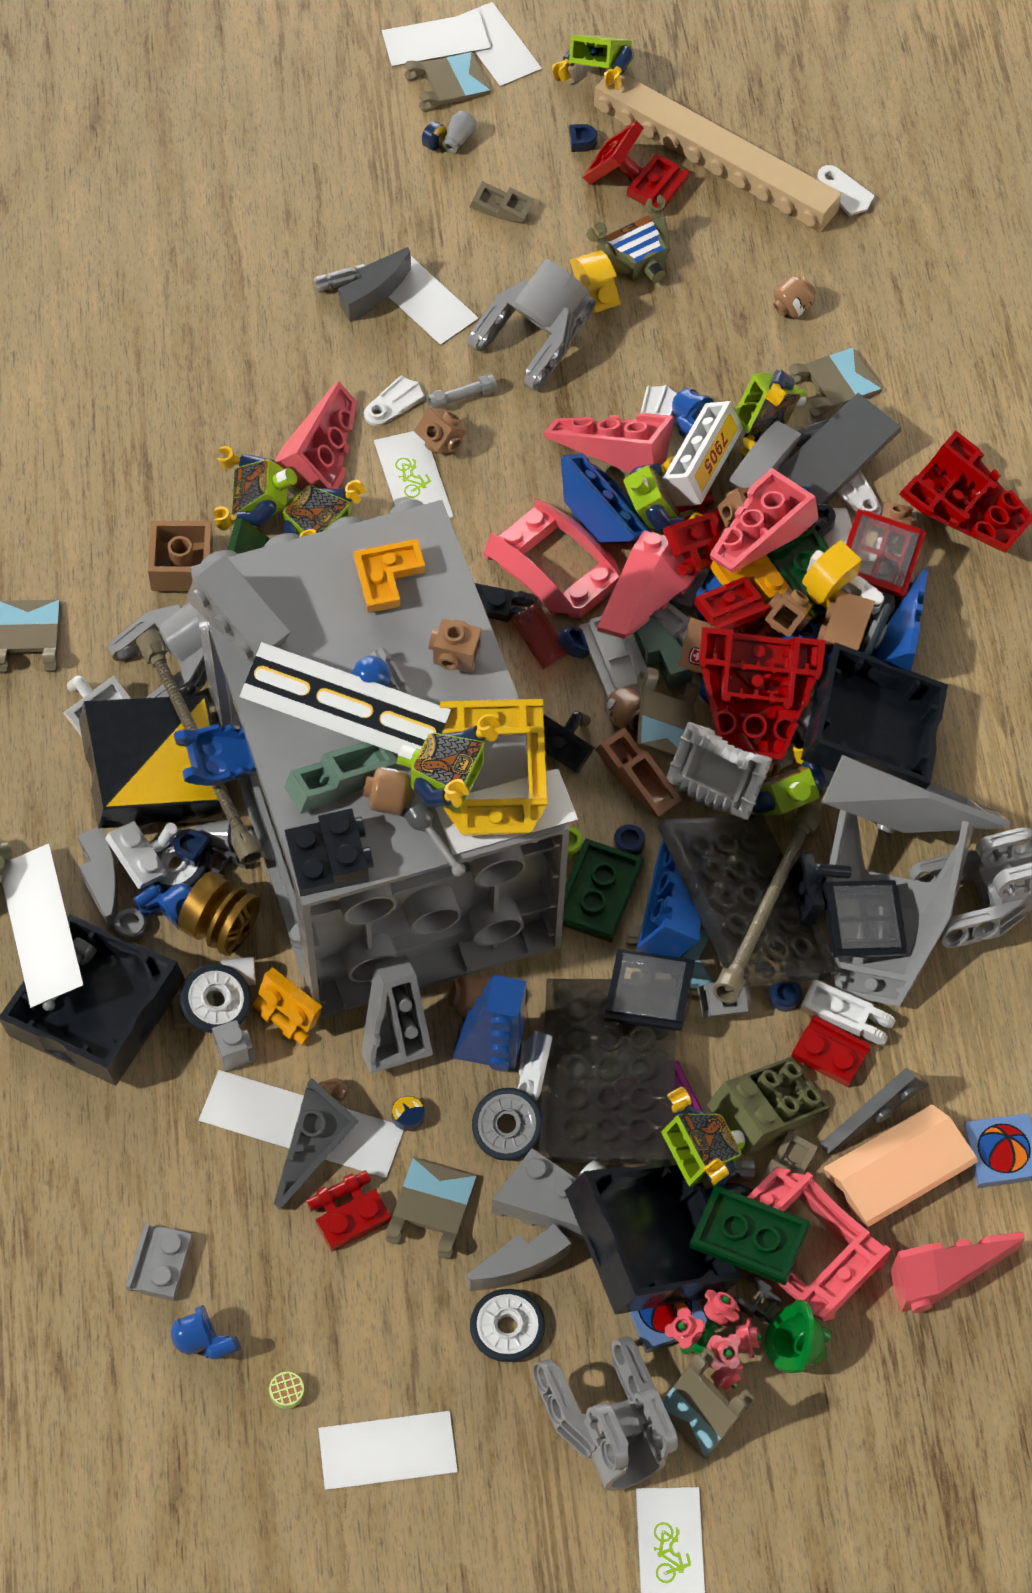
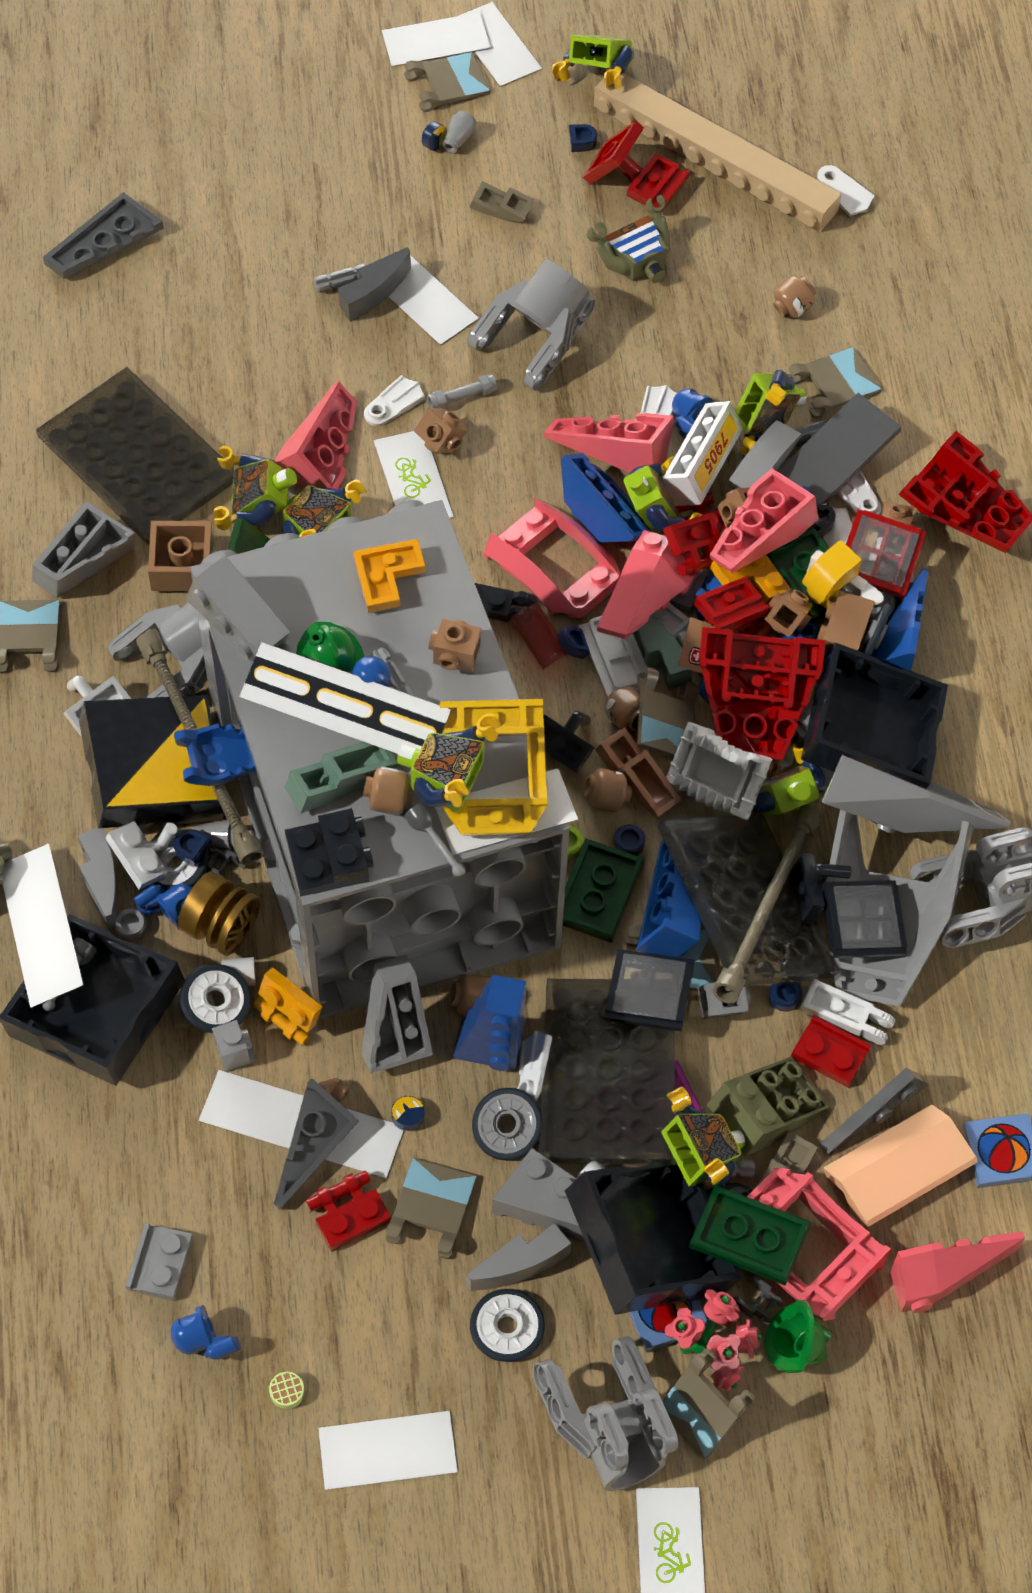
(81, 550): none -> light grey wedge
(106, 233): none -> dark grey wing
(136, 453): none -> clear smoke plate
(330, 646): none -> green helmet
(597, 275): yellow brick -> none
(607, 789): none -> medium nougat head

